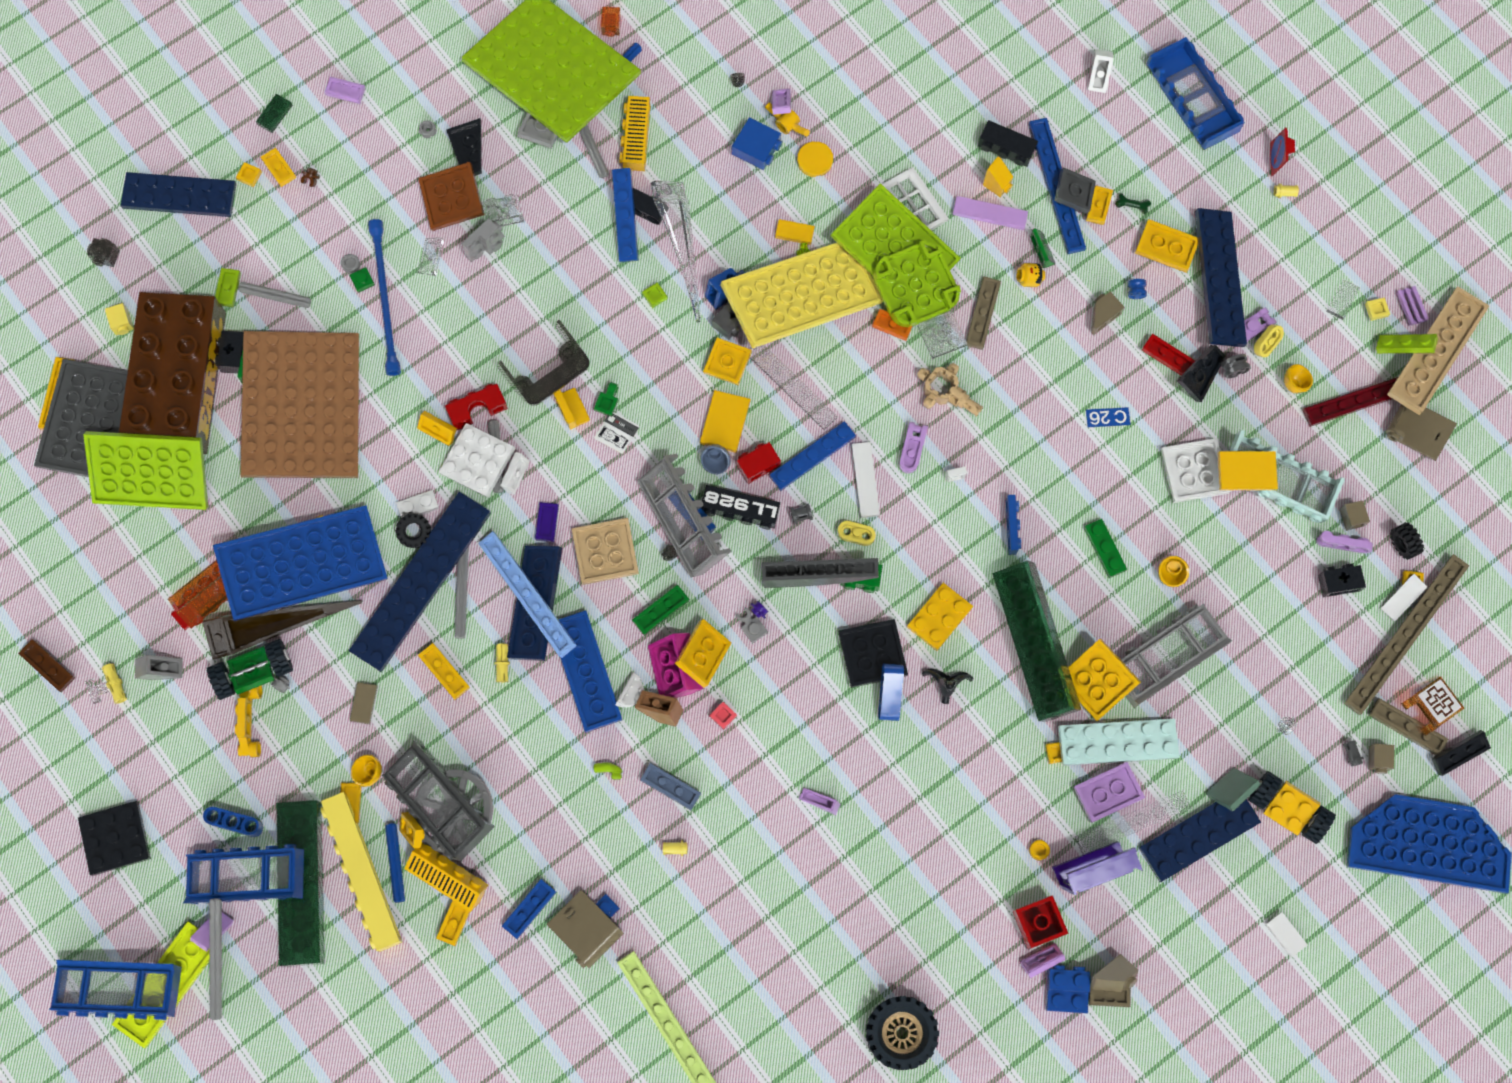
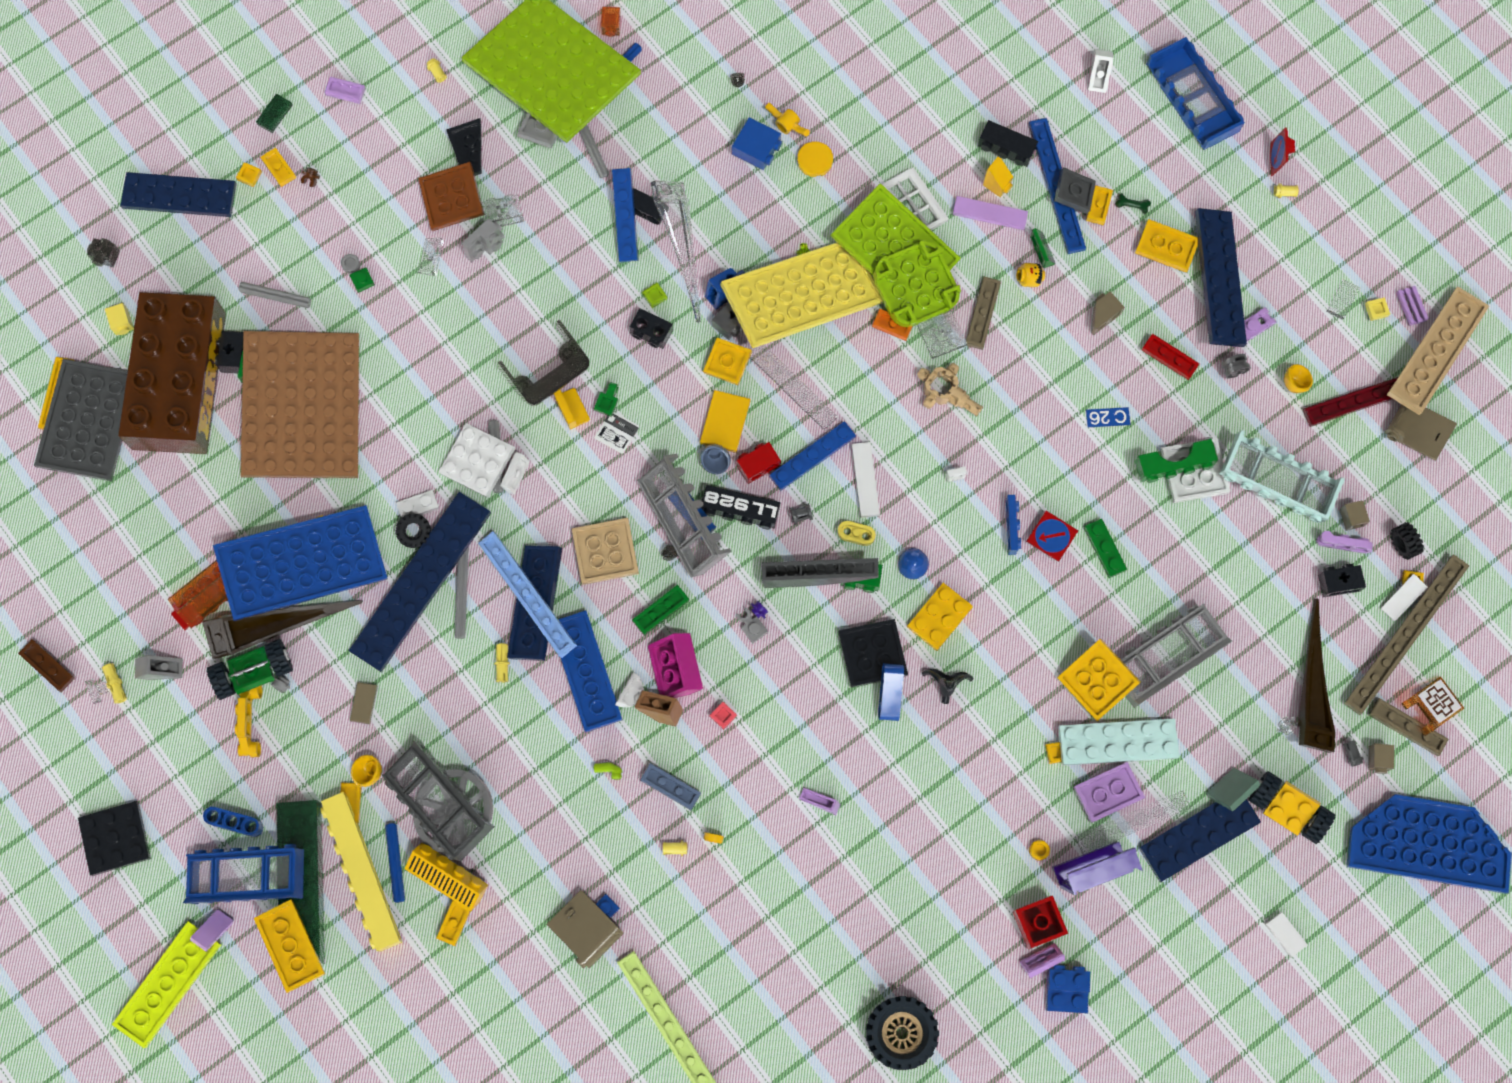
(115, 989): window -> none
(146, 470): lime plate -> none
(215, 941): light grey axle -> none
(227, 287): lime plate -> none
(289, 946): none -> yellow plate
(392, 364): blue hose -> none
(411, 830): yellow plate -> none
(427, 125): light grey plate -> none
(434, 66): none -> light yellow pin
(436, 428): yellow plate -> none
(444, 671): yellow plate -> none
(460, 409): red arch -> none
(529, 909): blue plate -> none
(547, 522): dark purple tile -> none
(636, 133): yellow brick -> none
(654, 325): none -> black brick
(703, 653): yellow plate -> none
(713, 837): none -> yellow tile
(781, 101): lavender plate -> none
(794, 232): yellow tile -> none
(912, 448): lavender plate -> none
(913, 563): none -> blue piece
(1036, 641): clear green brick -> none
(1052, 536): none -> piece
(1110, 998): dark tan plate -> none
(1115, 976): dark tan slope -> none
(1137, 289): blue wheel -> none
(1153, 466): none -> green arch
(1173, 571): yellow piece -> none
(1201, 373): black wing -> none
(1247, 470): yellow tile -> none
(1268, 340): light yellow plate -> none
(1315, 715): none -> dark brown plate
(1407, 343): lime plate -> none
(1461, 753): black tile -> none

